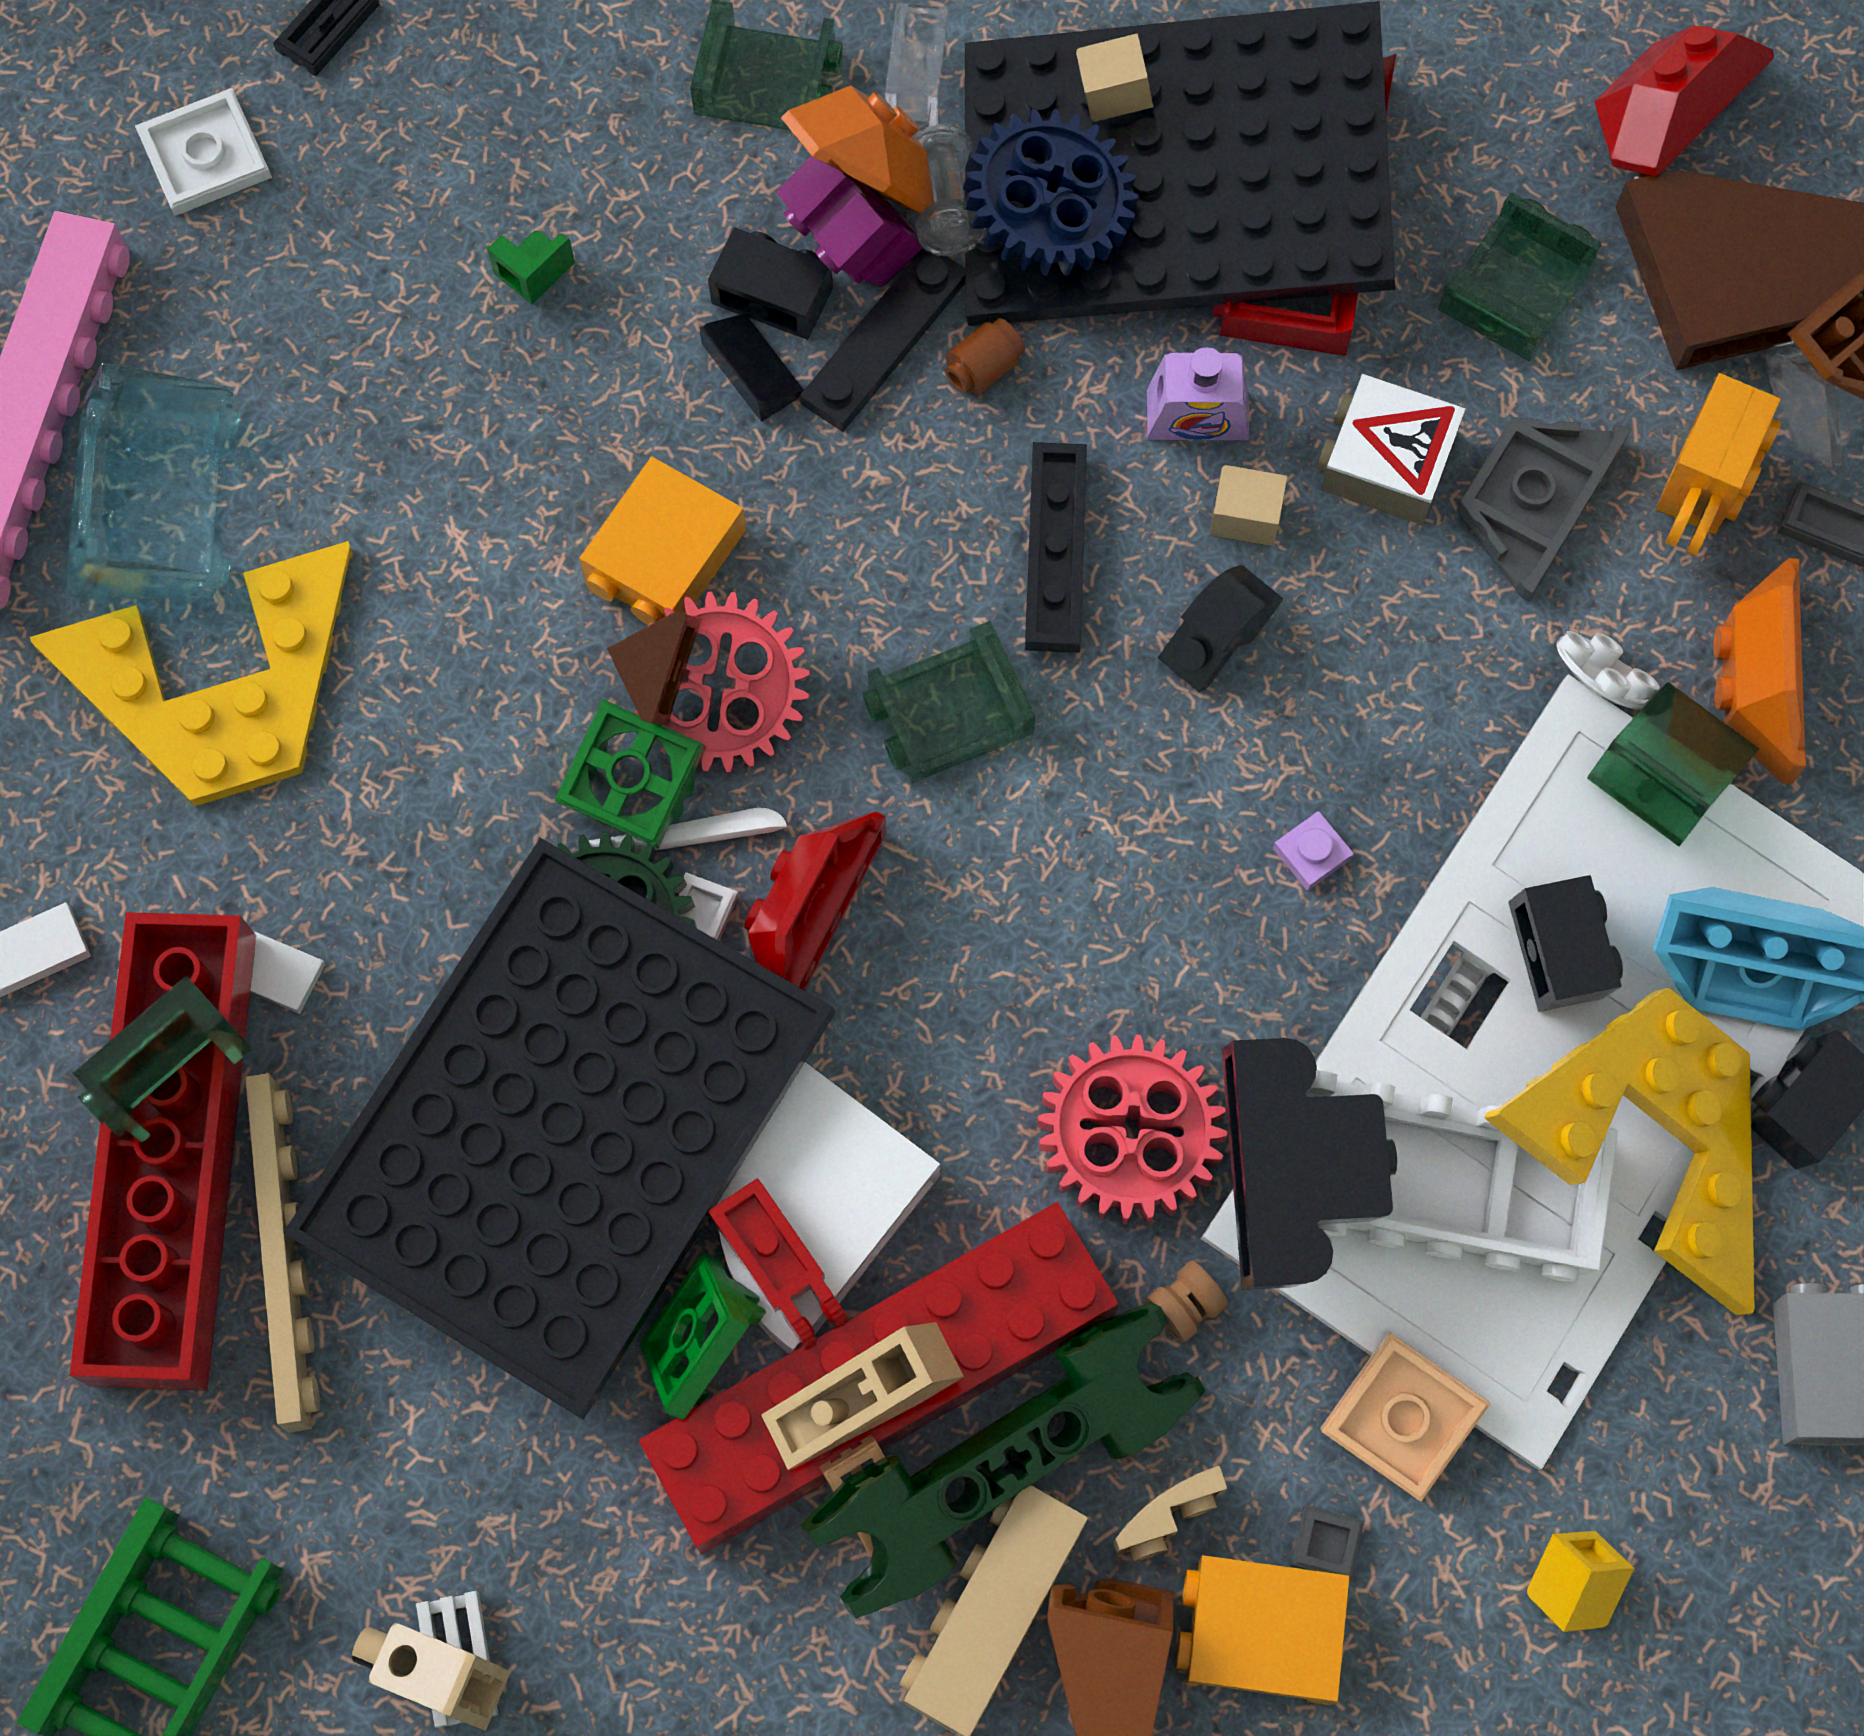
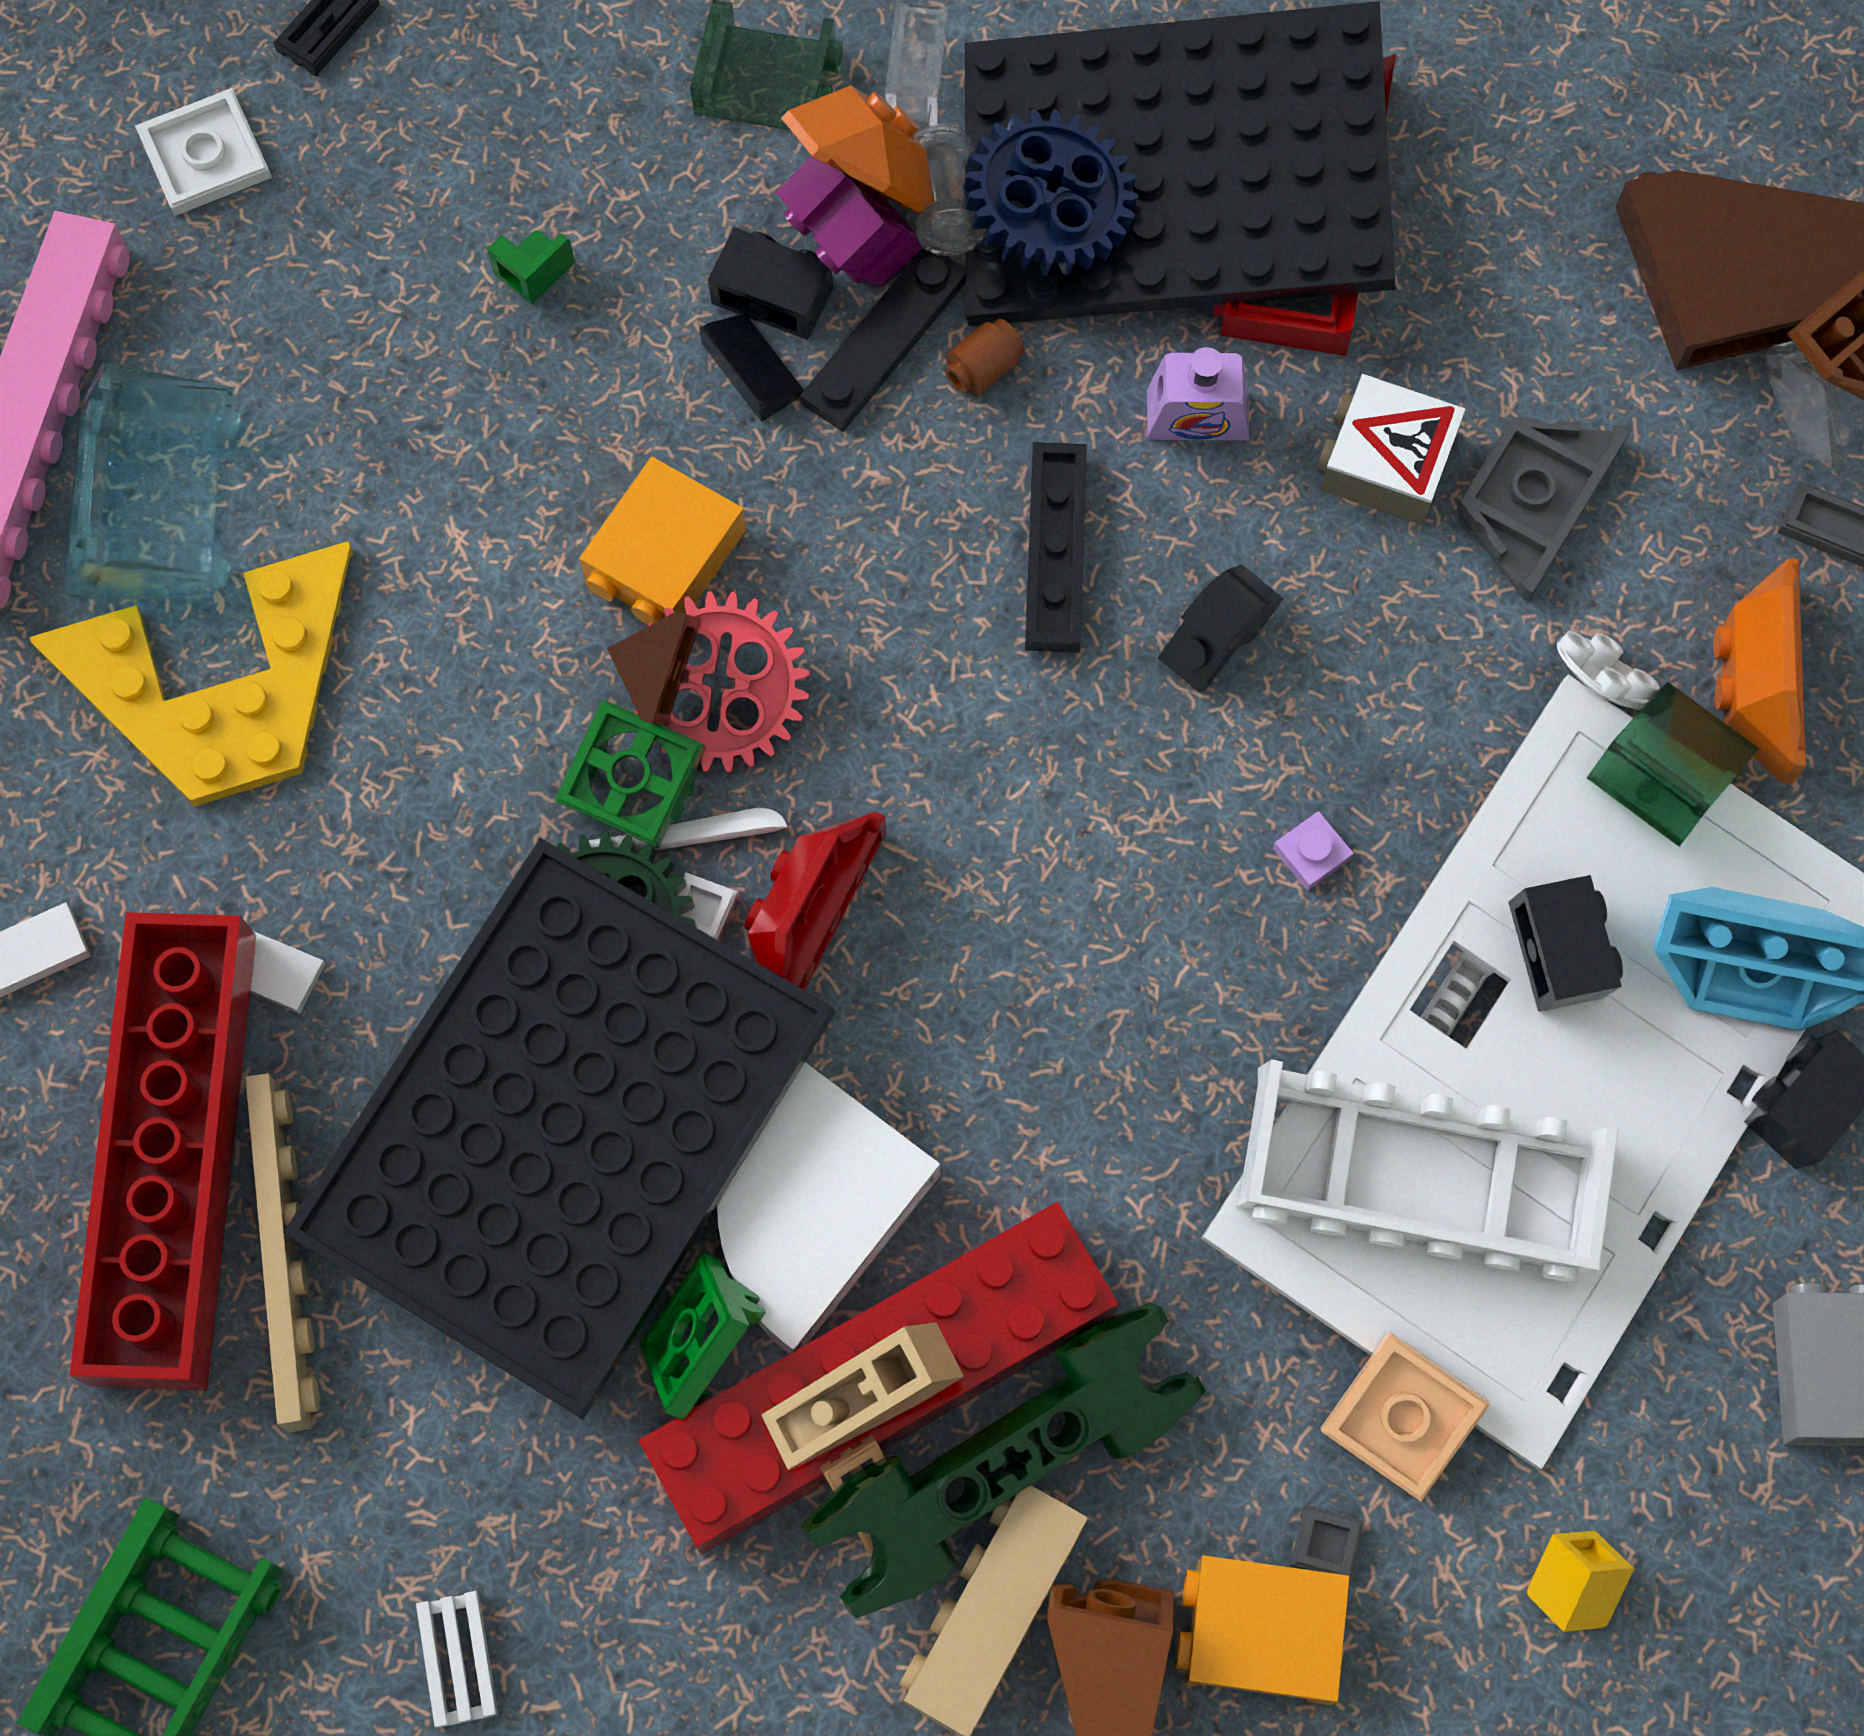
(151, 1052): clear green panel -> none
(432, 1673): tan torso -> none
(774, 1257): red hinge -> none
(950, 706): clear green panel -> none
(1114, 77): tan panel -> none
(1128, 1180): coral gear -> none
(1154, 1524): tan slope -> none
(1189, 1301): medium nougat wheel -> none
(1248, 505): tan panel -> none
(1298, 1161): black brick -> none
(1520, 276): clear green panel -> none
(1675, 95): red wedge -> none
(1694, 1087): yellow wing -> none
(1719, 459): light orange brick -> none

